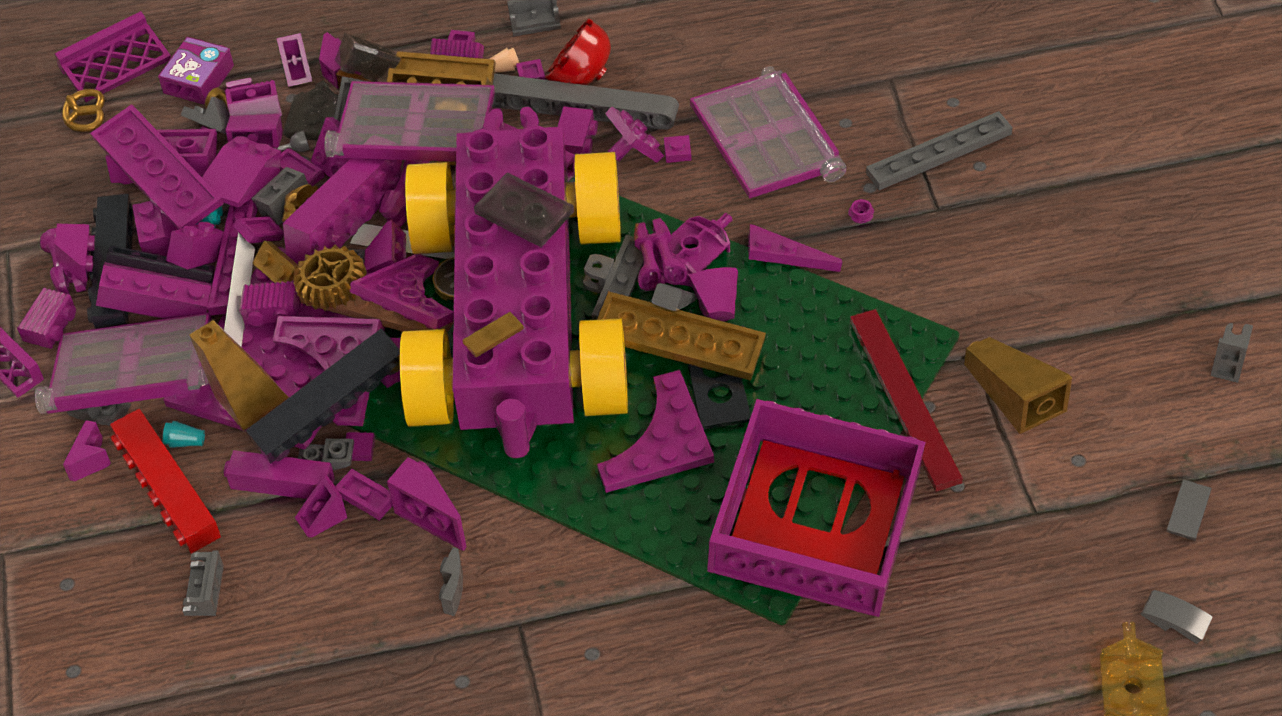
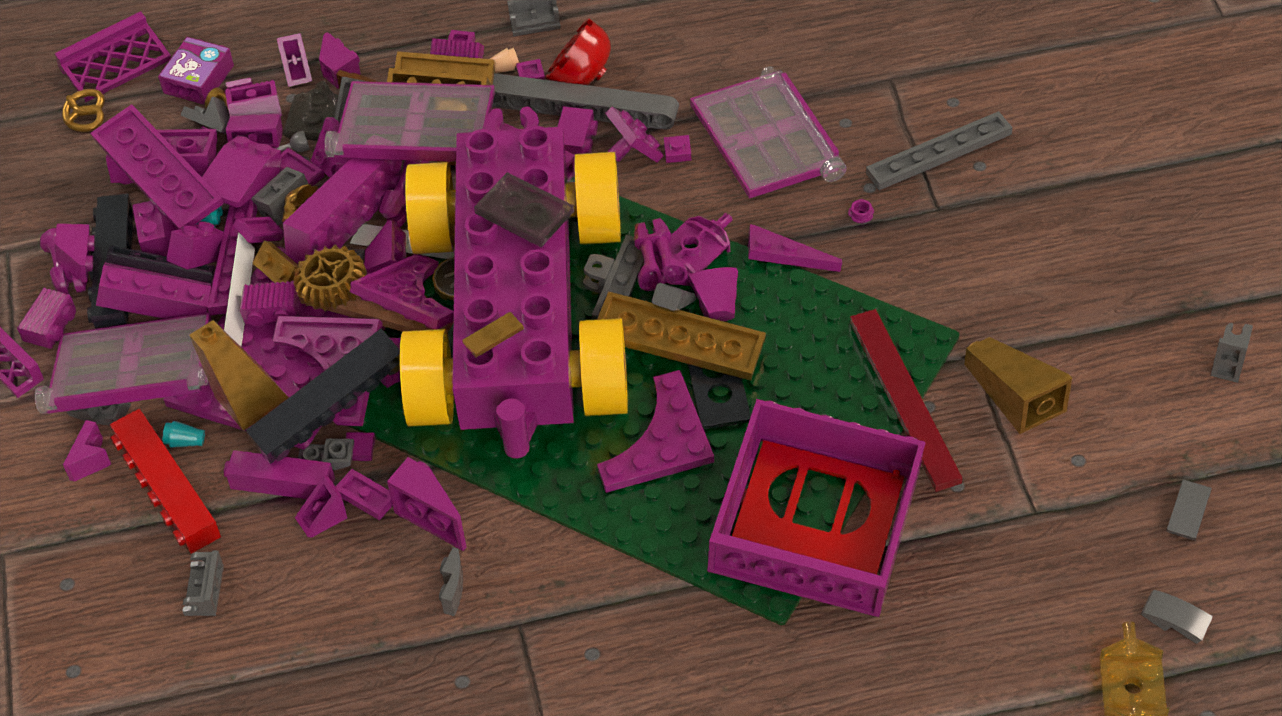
(366, 58): clear smoke slope -> none

